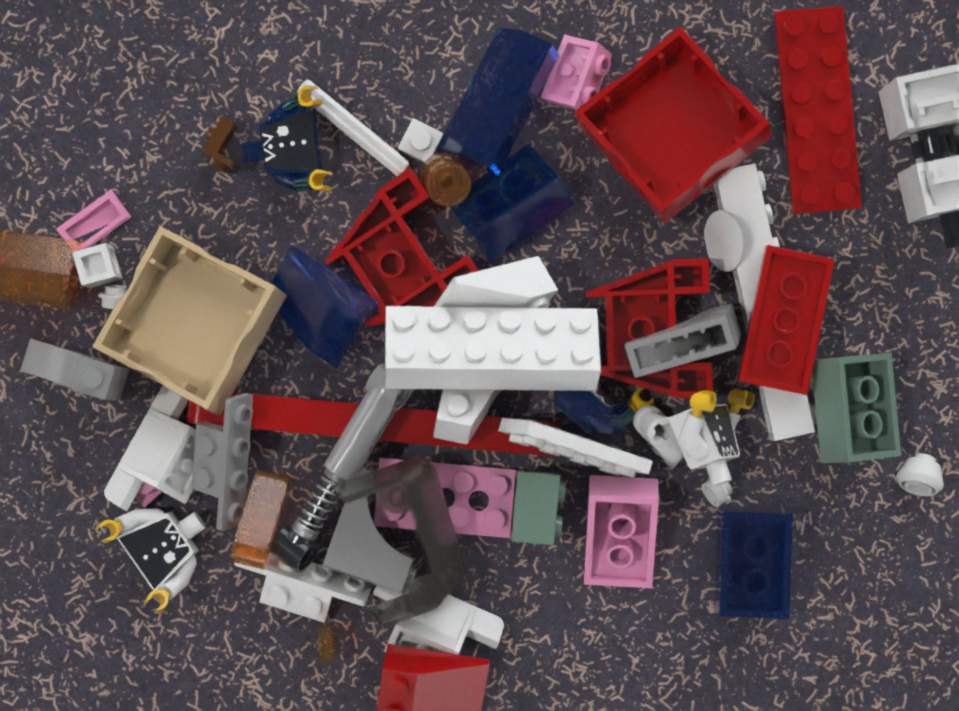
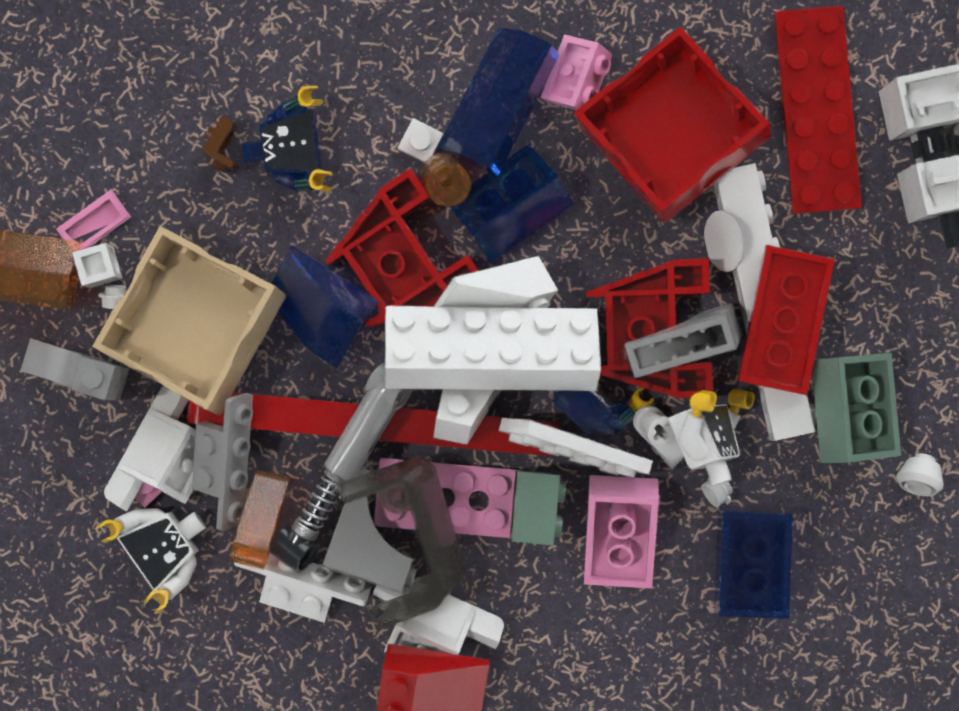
(326, 643): clear orange tile -> none
(358, 132): white axle -> none

